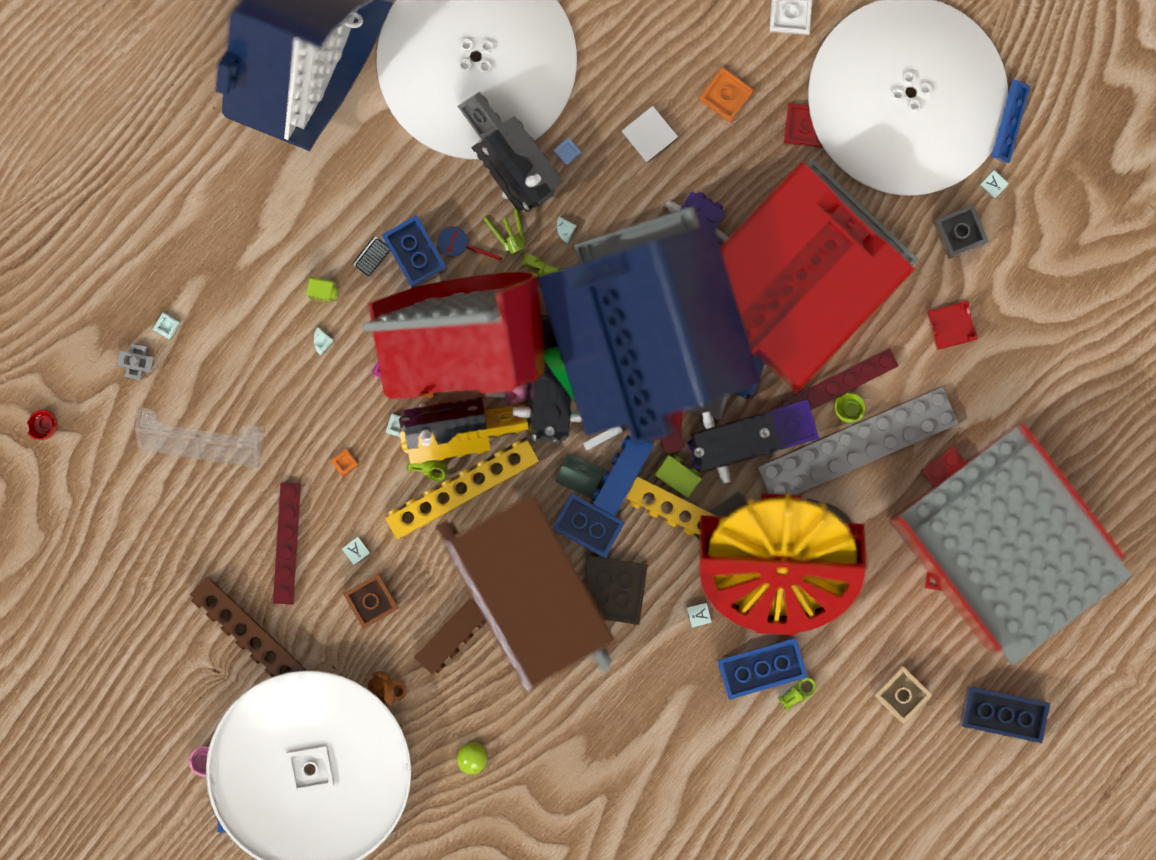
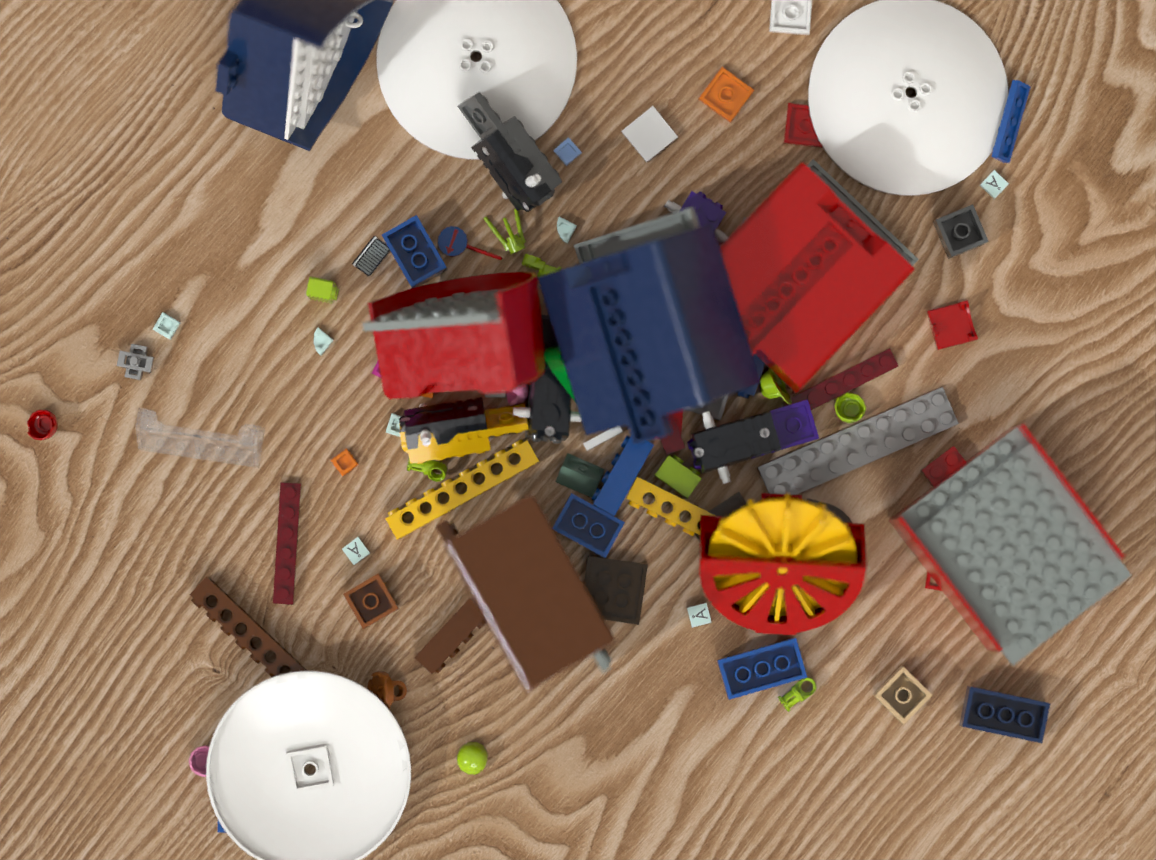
(773, 386): none -> lime piece

